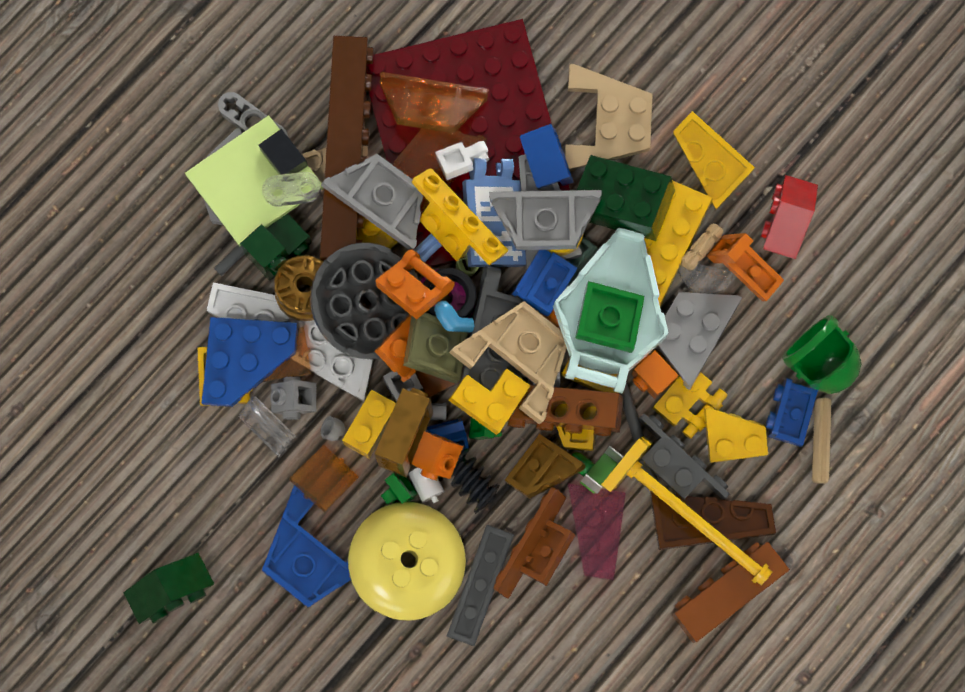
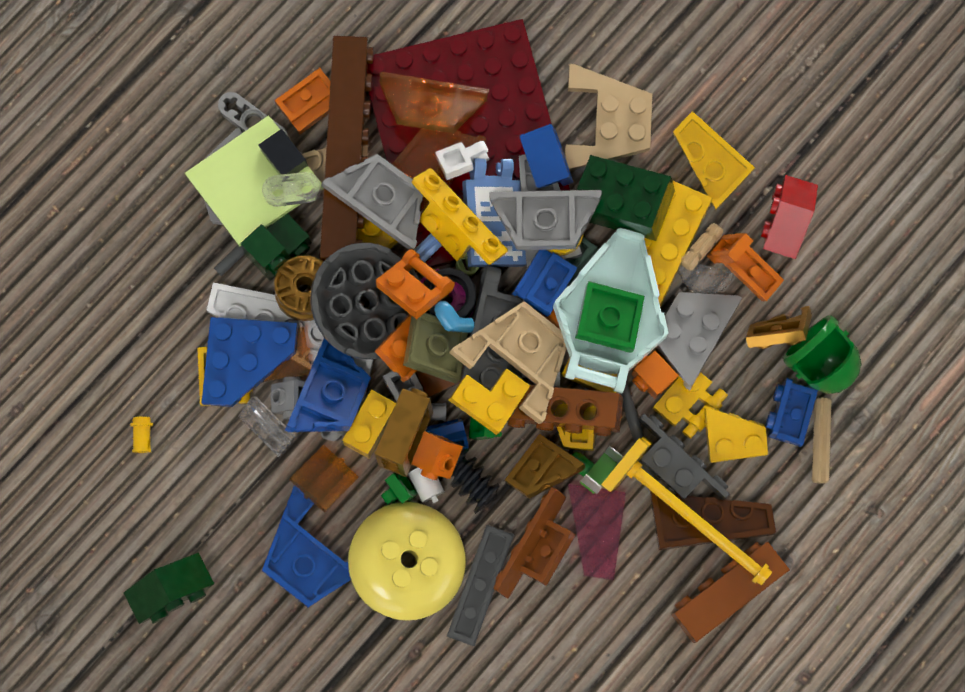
(141, 434): none -> yellow pin
(306, 101): none -> orange plate
(329, 393): none -> blue wing
(779, 330): none -> pearl gold wing

